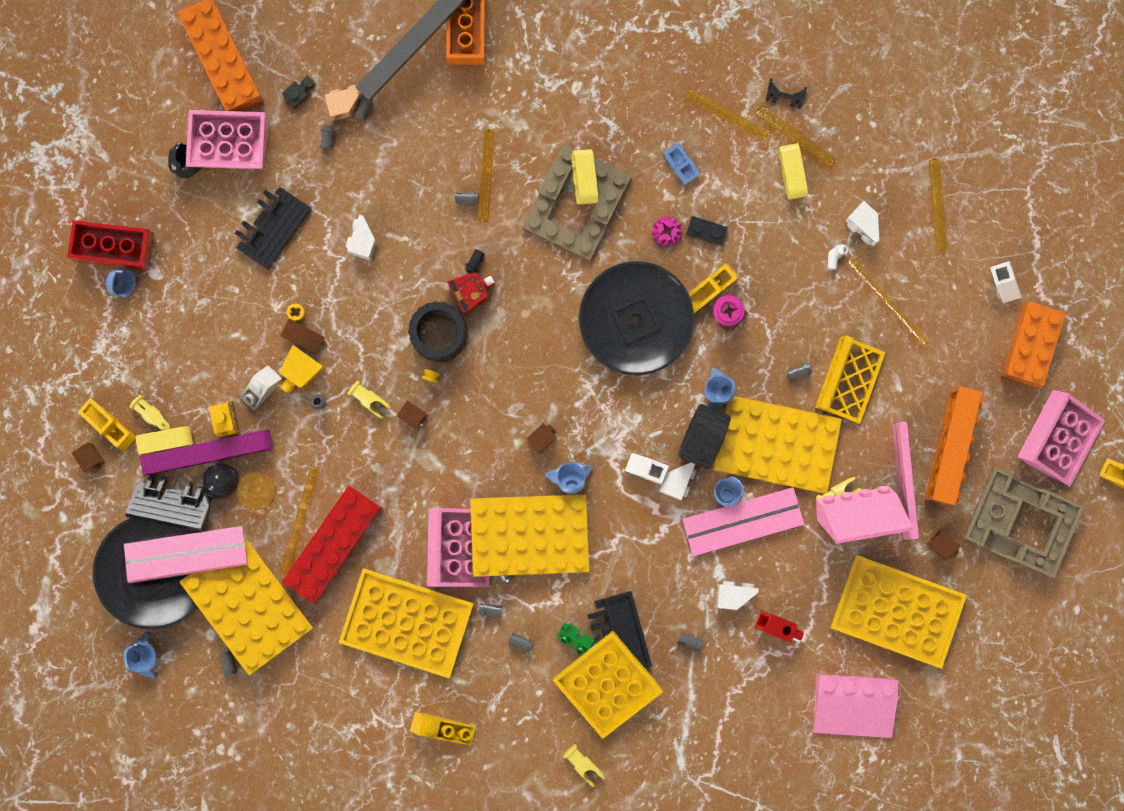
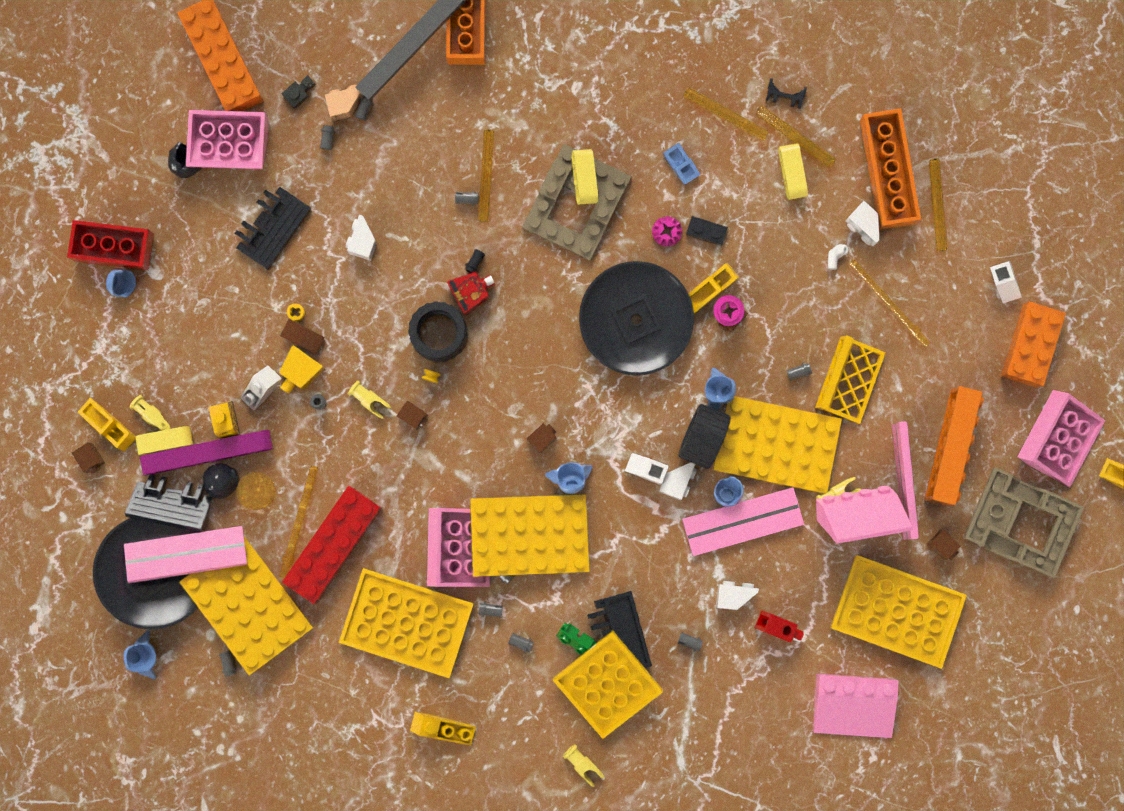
(890, 169): none -> orange brick

